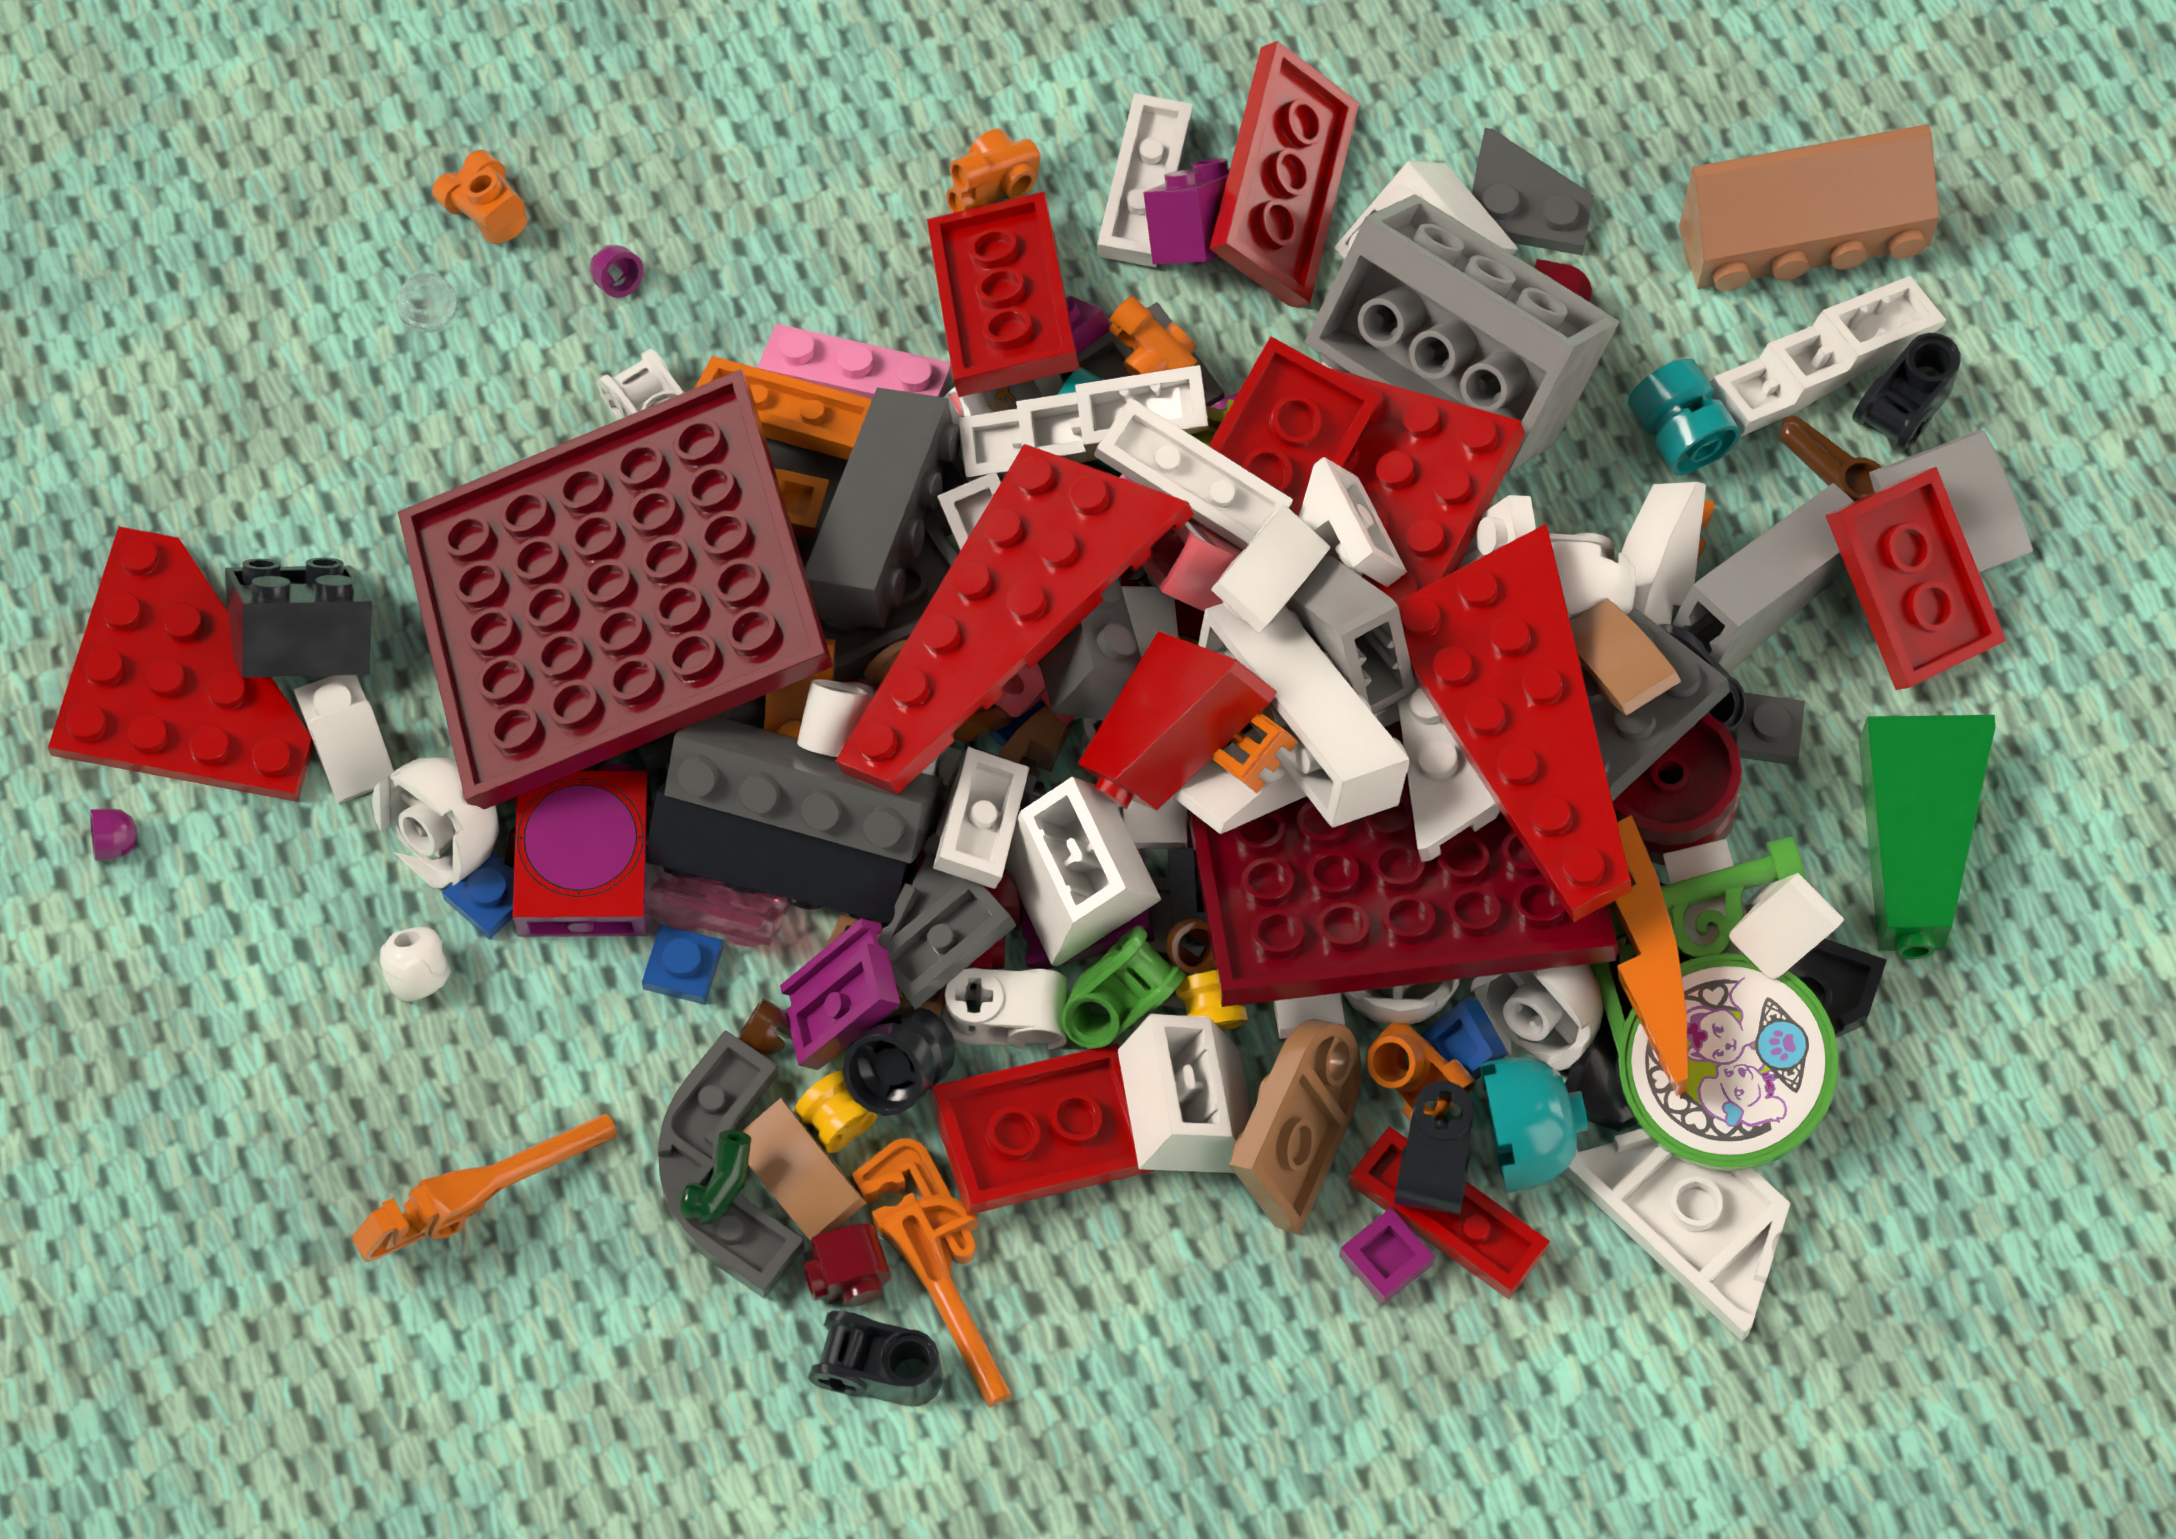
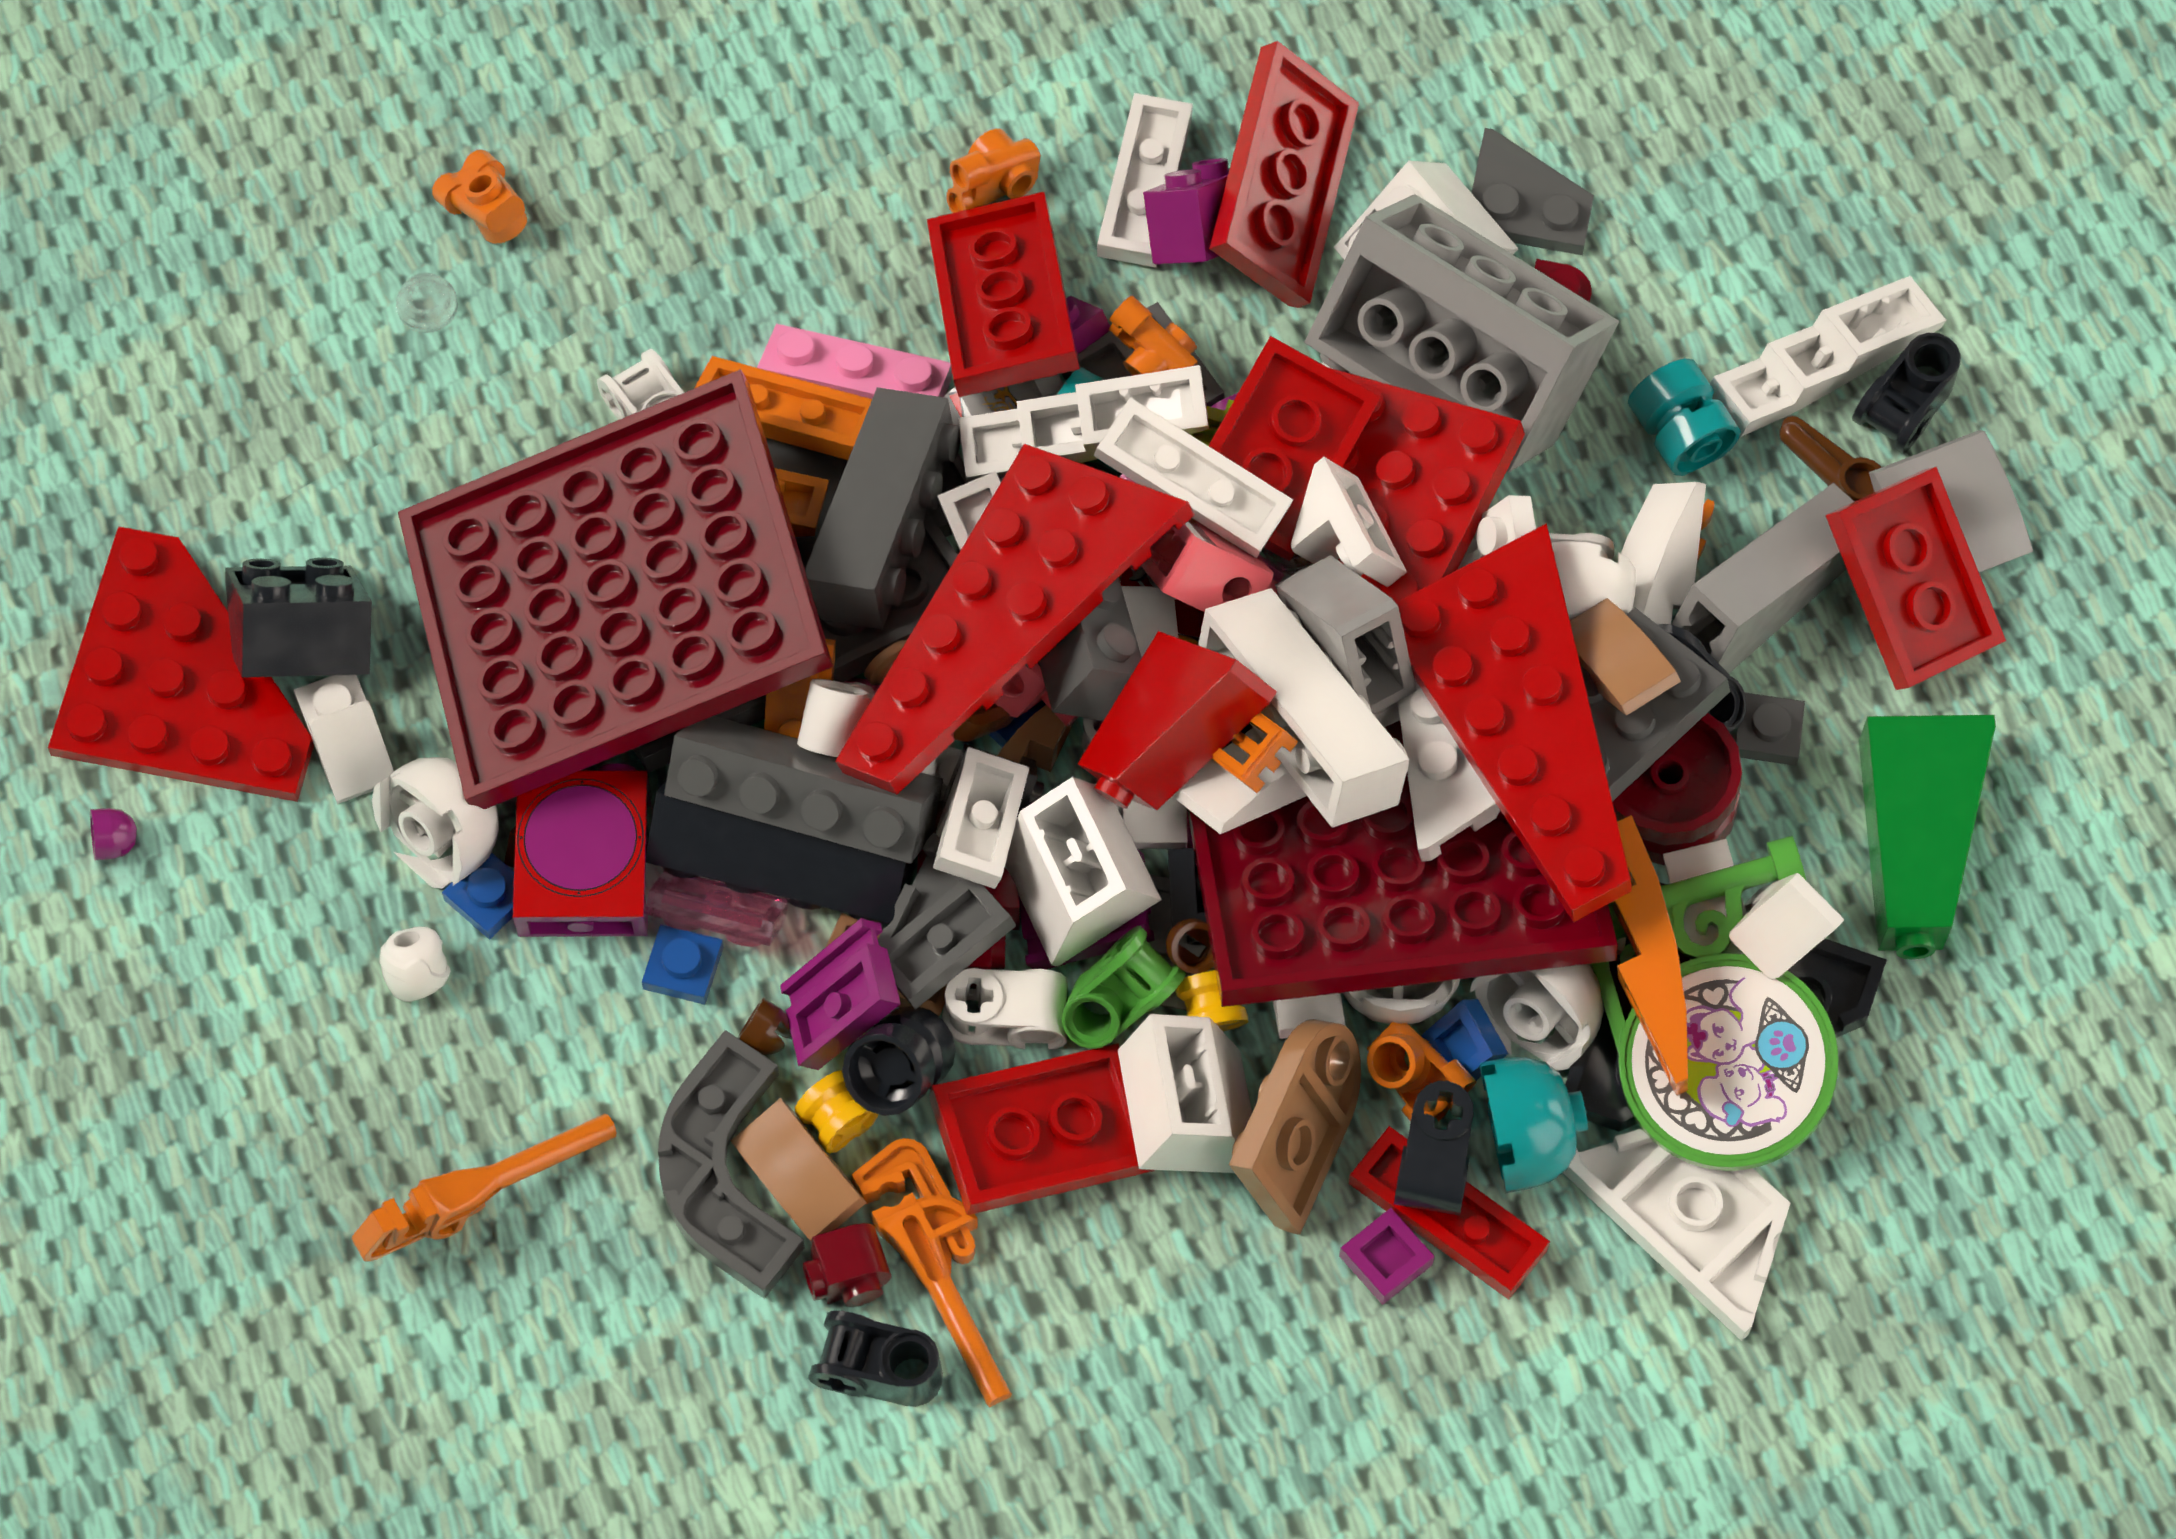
(625, 261): magenta hinge -> none
(727, 1182): dark green arm -> none
(1270, 569): white slope -> none
(1810, 208): nougat slope -> none

